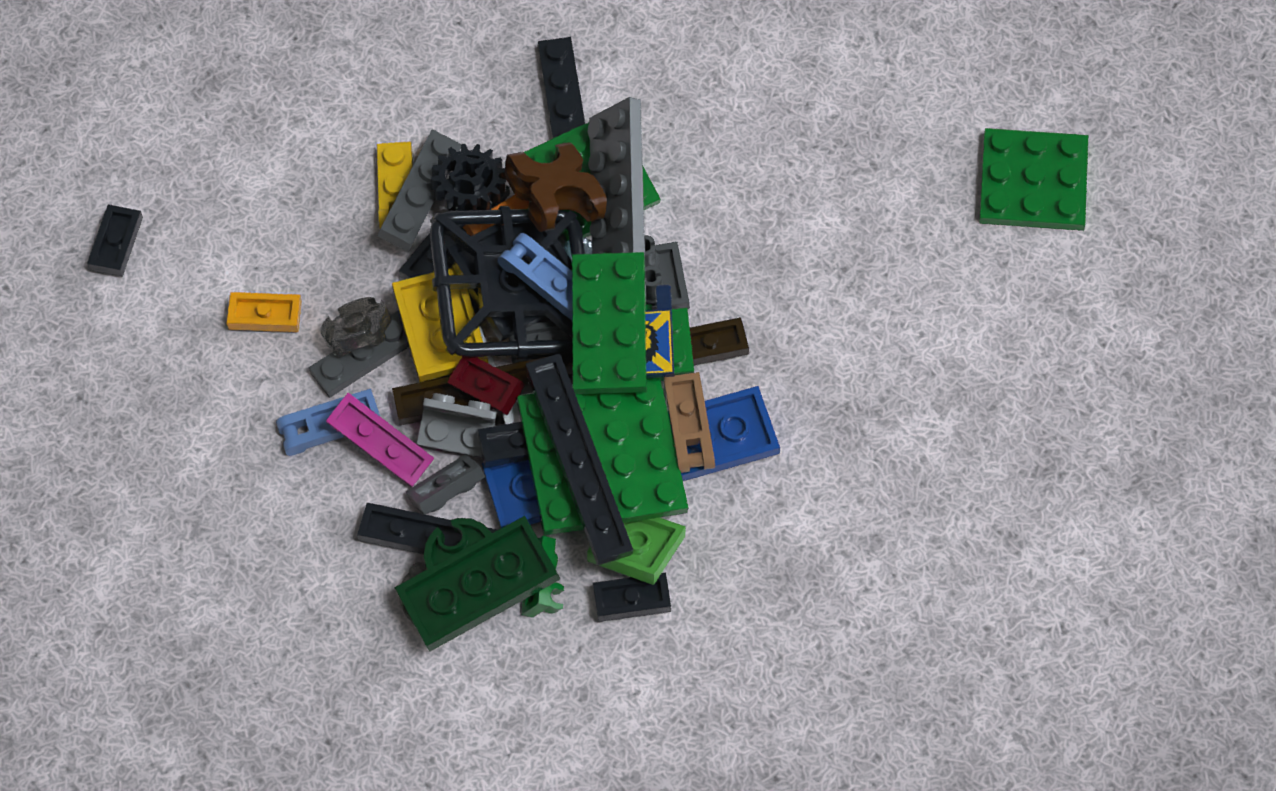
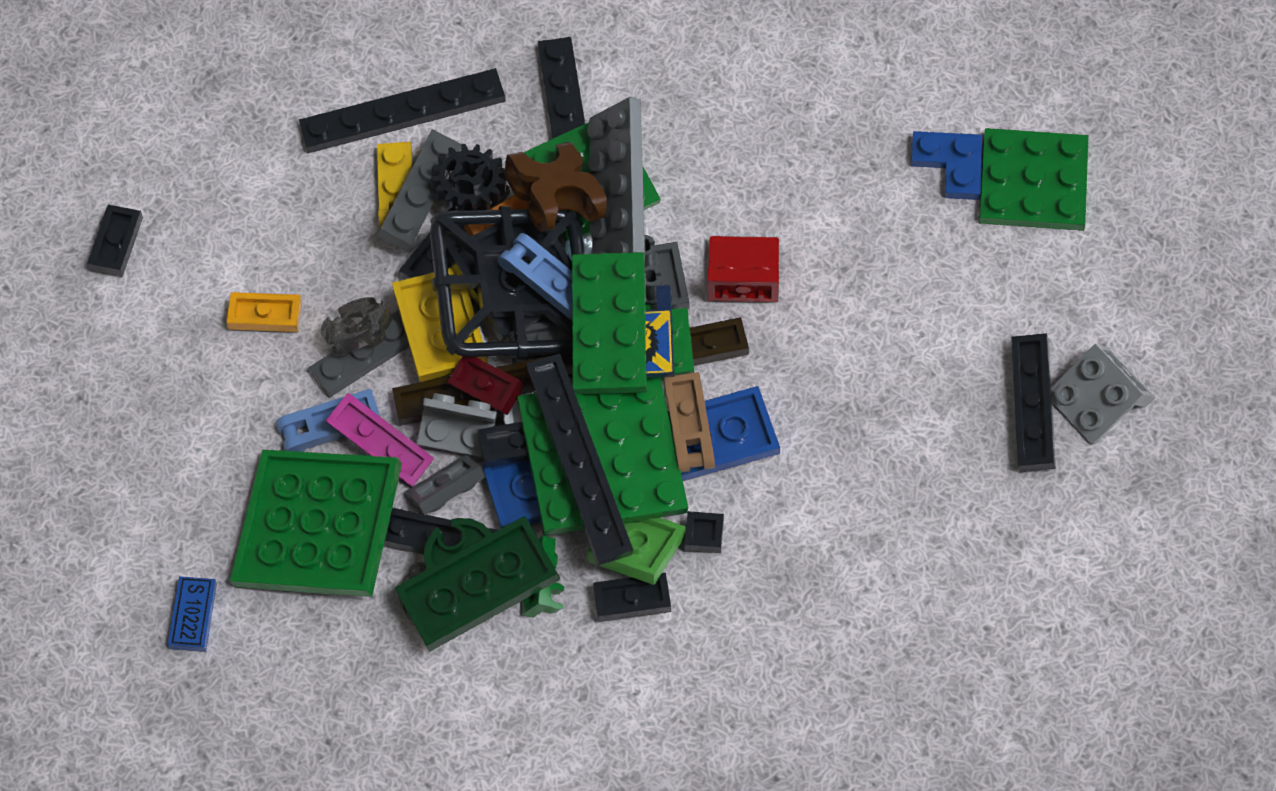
(192, 614): none -> blue tile
(316, 523): none -> green plate
(402, 110): none -> black plate
(704, 532): none -> black plate
(743, 269): none -> red bracket
(957, 154): none -> blue plate
(1033, 402): none -> black plate
(1098, 392): none -> light grey bracket

